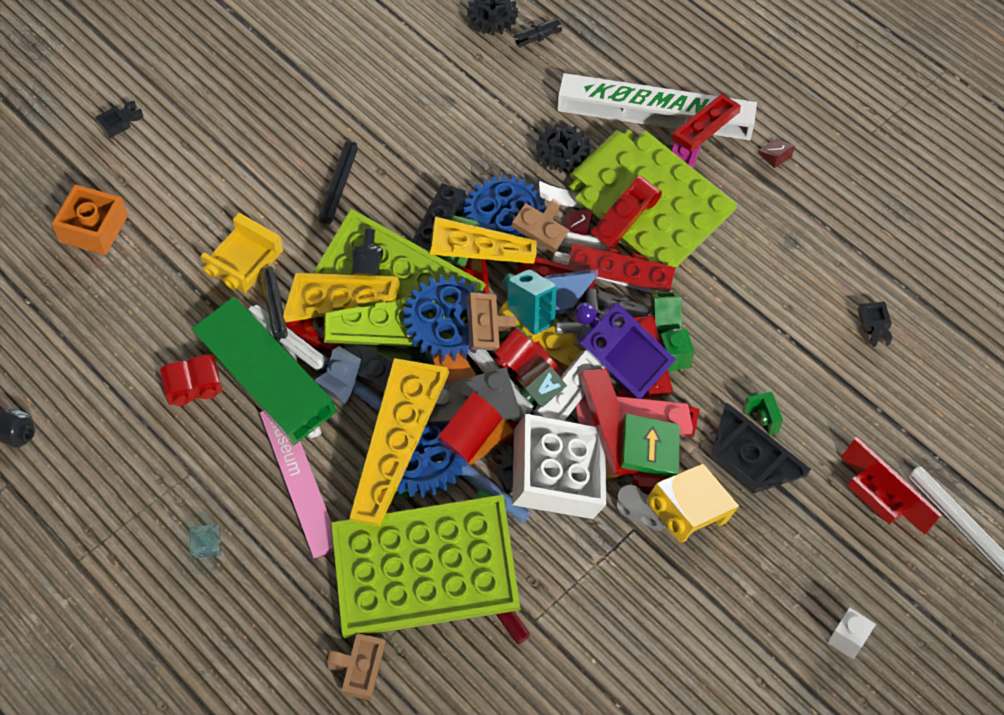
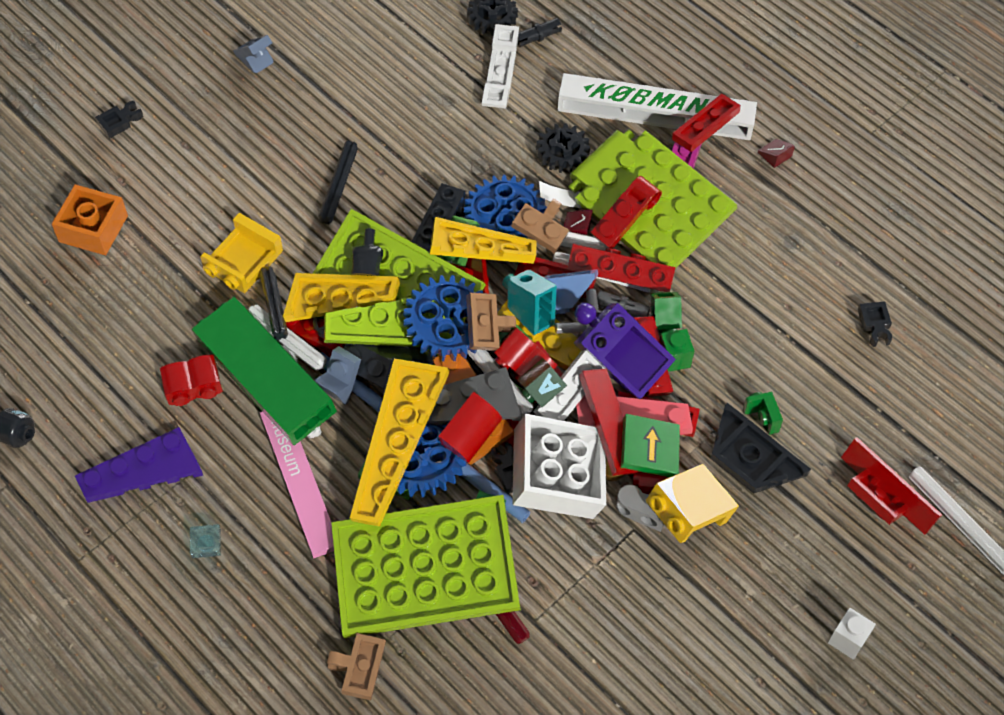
(148, 464): none -> dark purple wing
(255, 54): none -> sand blue slope
(501, 66): none -> white slope

